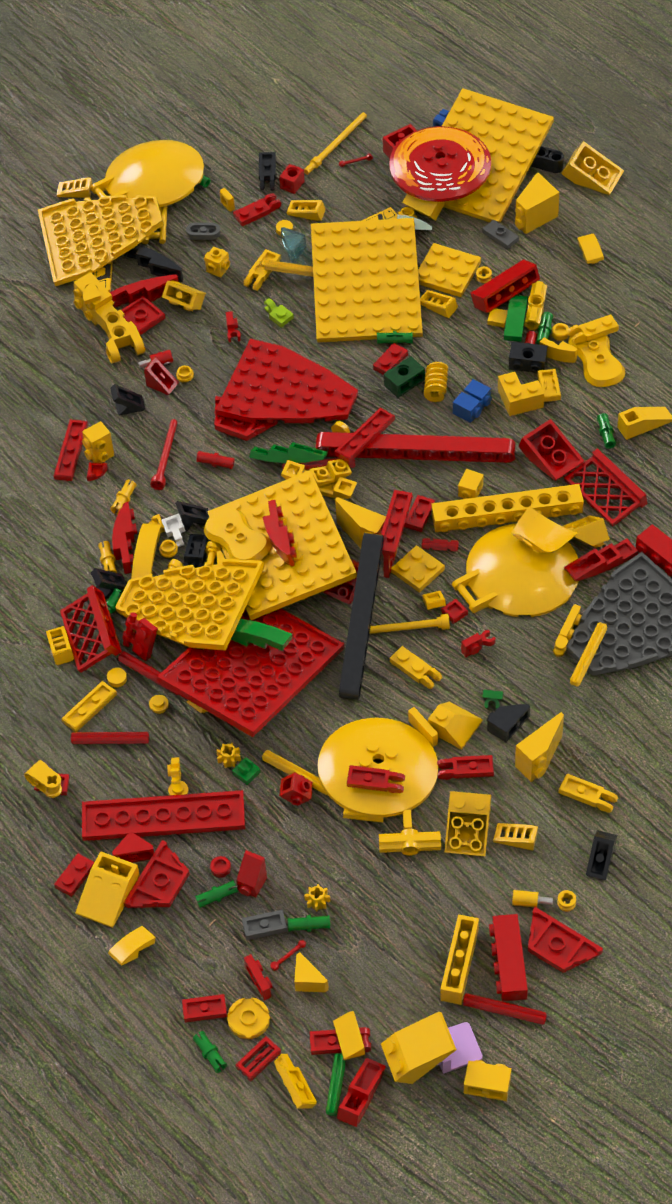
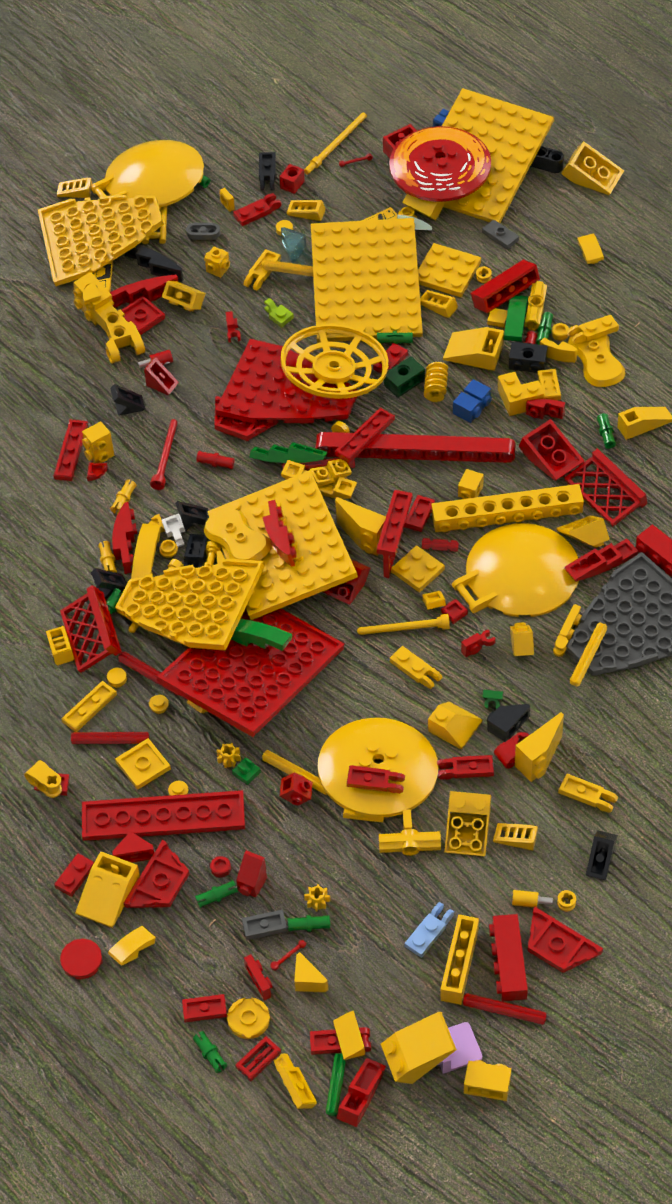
(81, 958): none -> red tile
(142, 764): none -> yellow plate
(143, 639): red plate -> none
(174, 770): yellow plate -> none
(184, 374): yellow plate -> none
(326, 360): none -> yellow dish
(361, 616): black beam -> none
(423, 726): yellow tile -> none
(428, 931): none -> light blue hinge
(476, 347): none -> yellow slope
(506, 751): none -> red piece
(522, 639): none -> yellow slope
(536, 204): yellow slope -> none
(539, 407): none -> red slope
(544, 532): yellow piece -> none

